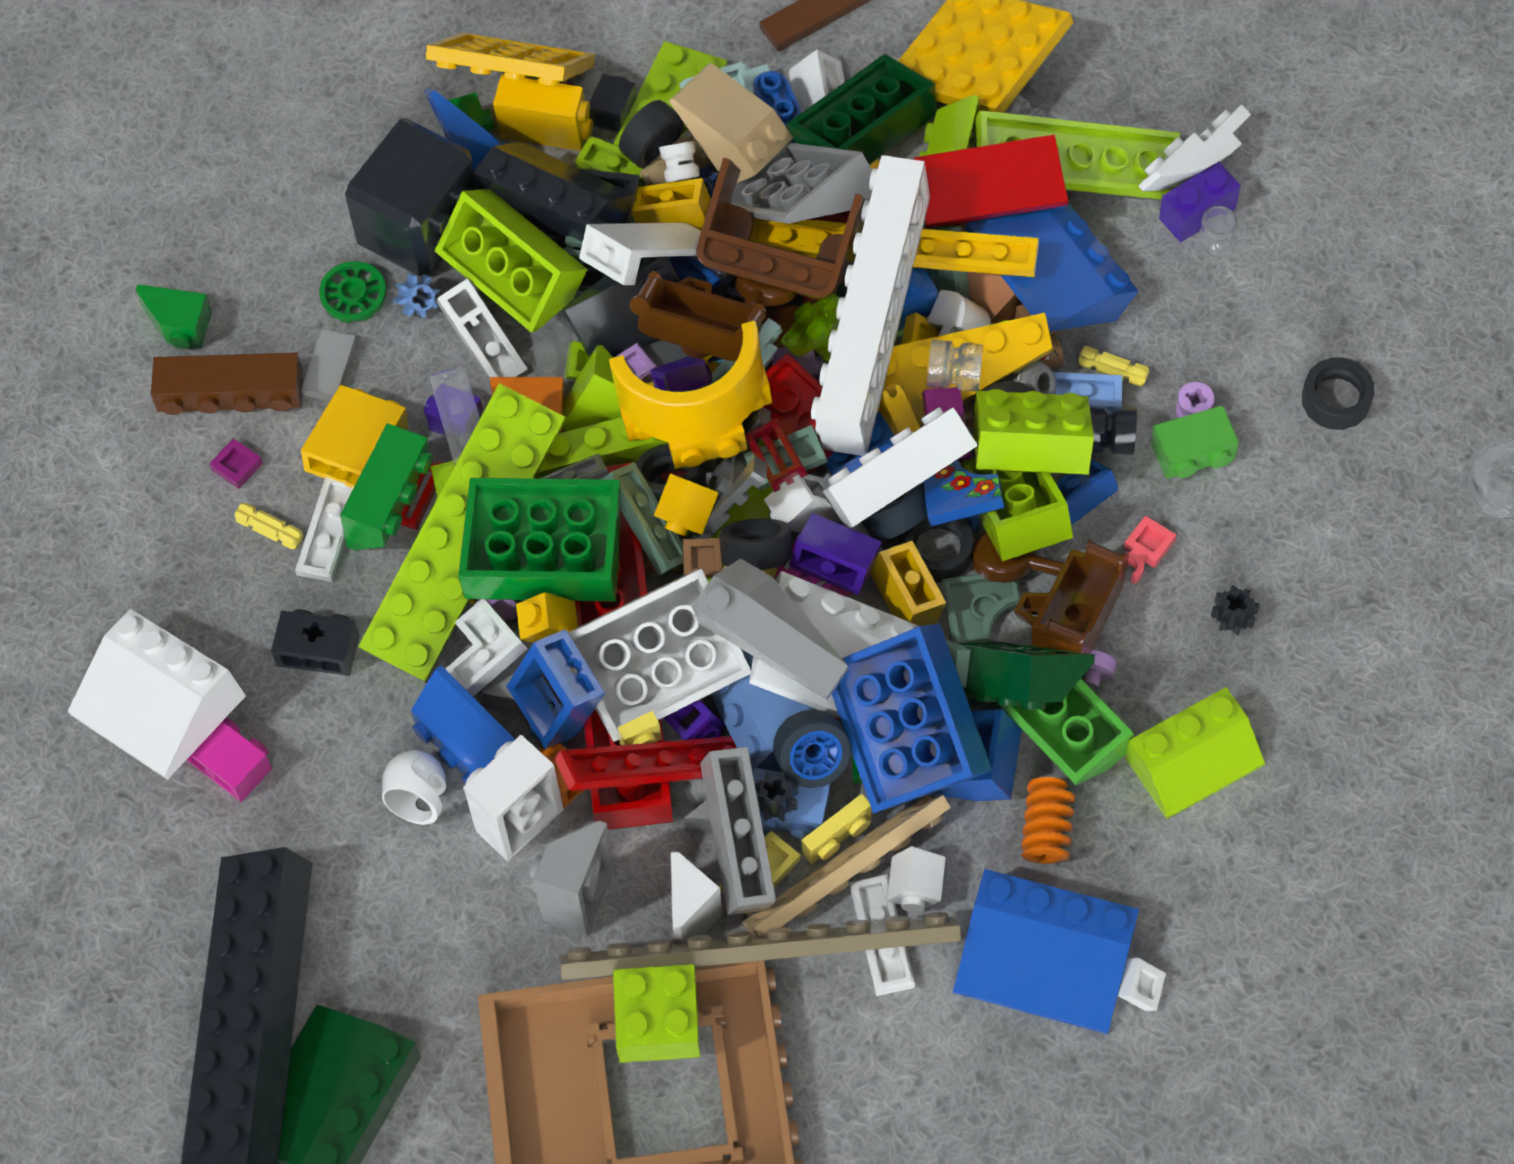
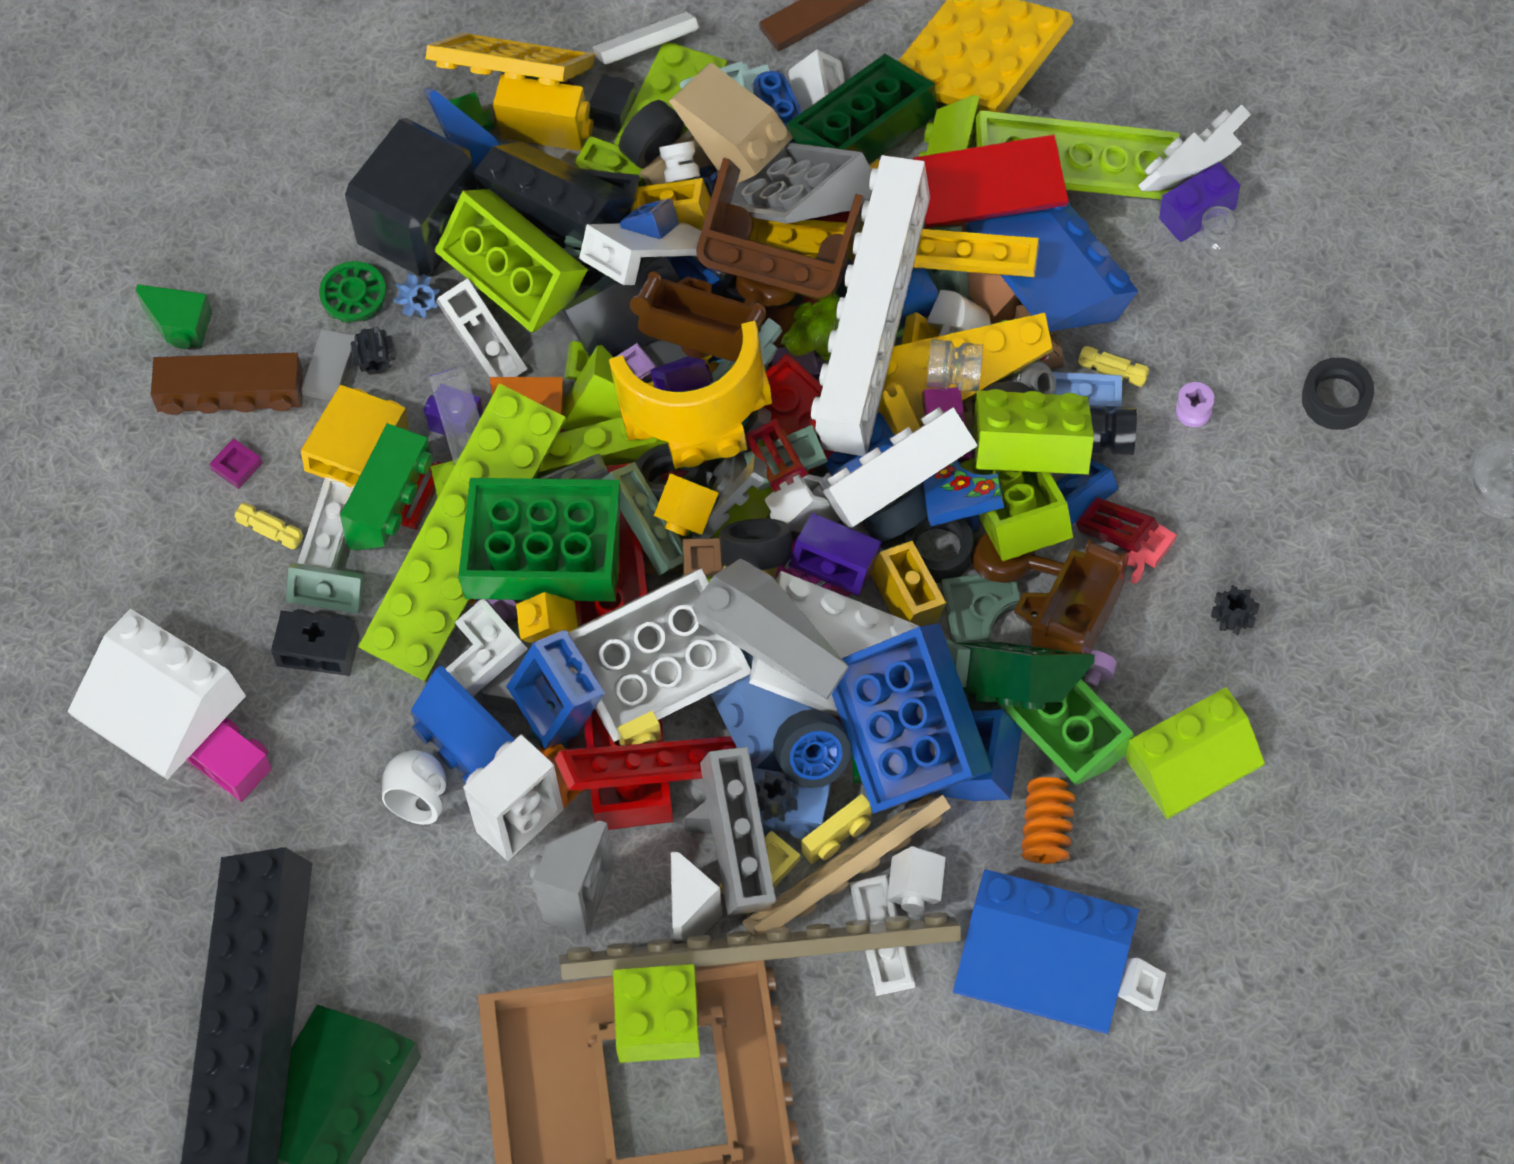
(325, 588): none -> sand green plate
(373, 350): none -> black gear
(646, 38): none -> white tile
(652, 219): none -> blue slope
(704, 725): dark purple brick -> none
(1112, 529): none -> dark red tile
(1194, 442): bright green brick -> none

